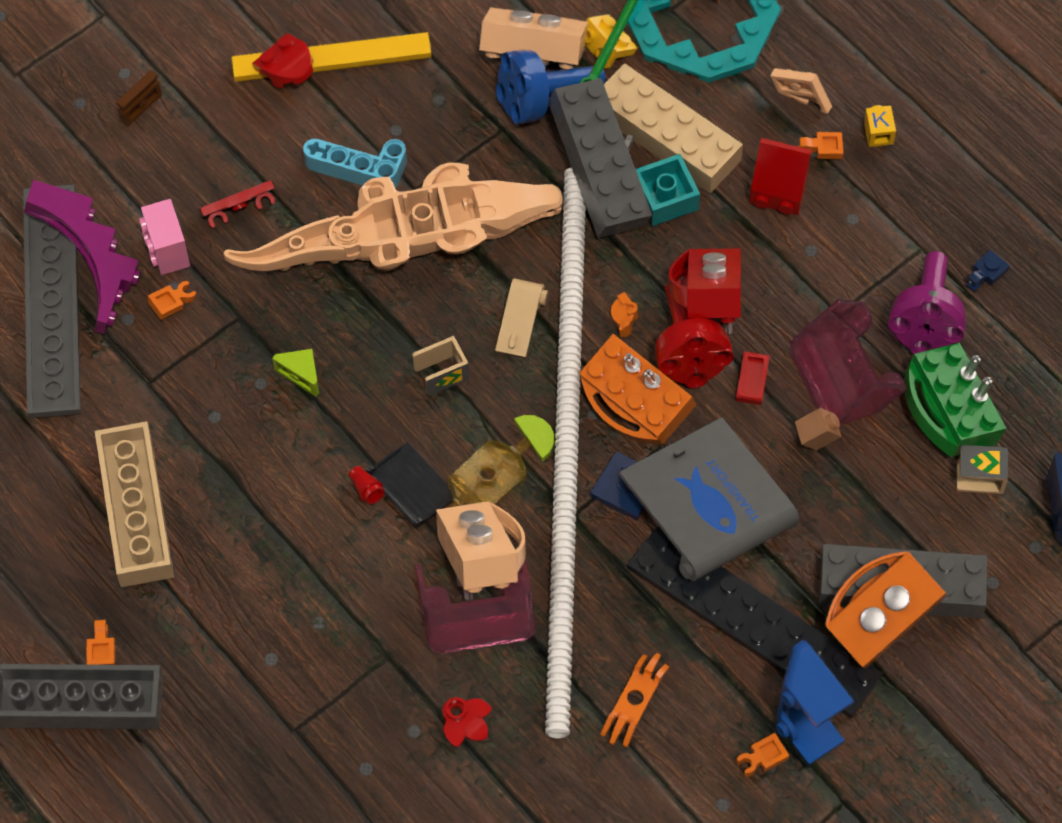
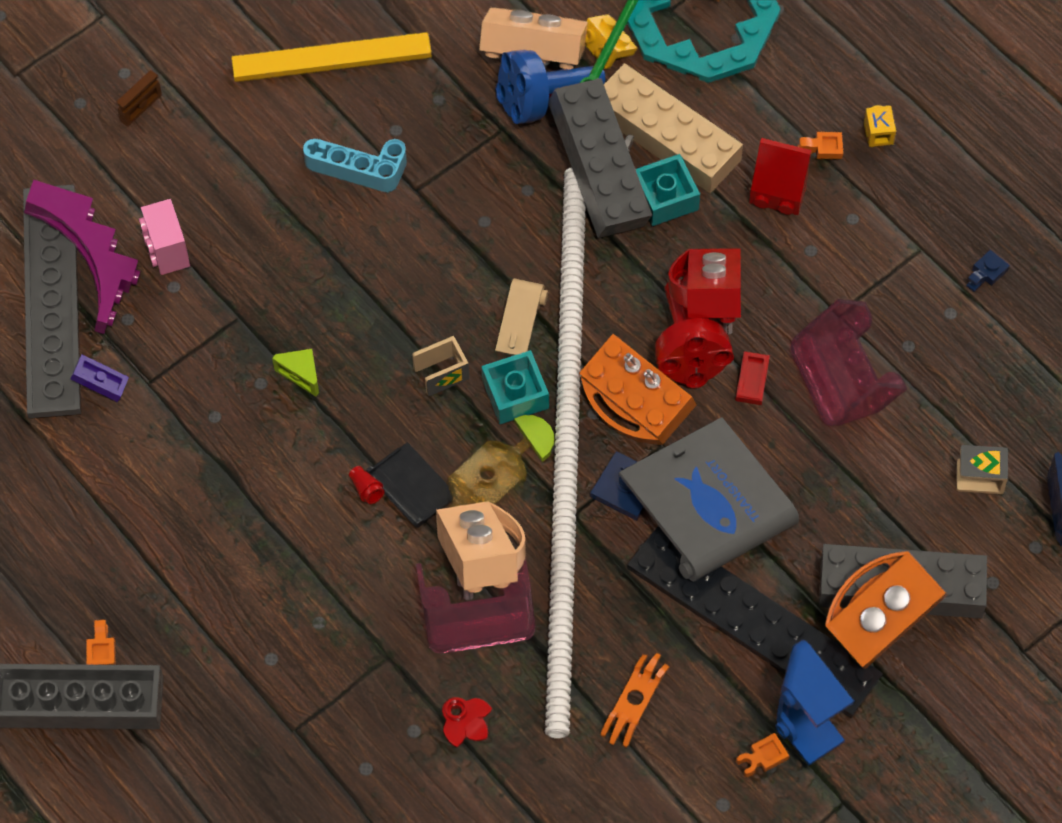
(99, 378): none -> dark purple plate
(134, 504): tan brick -> none
(170, 301): orange plate -> none
(237, 201): red plate -> none
(286, 62): red slope -> none
(395, 225): light nougat animal -> none
(515, 387): none -> teal brick
(624, 313): orange piece -> none
(802, 87): light nougat wing -> none
(818, 429): medium nougat brick -> none
(928, 313): magenta piece -> none
(953, 398): green piece -> none

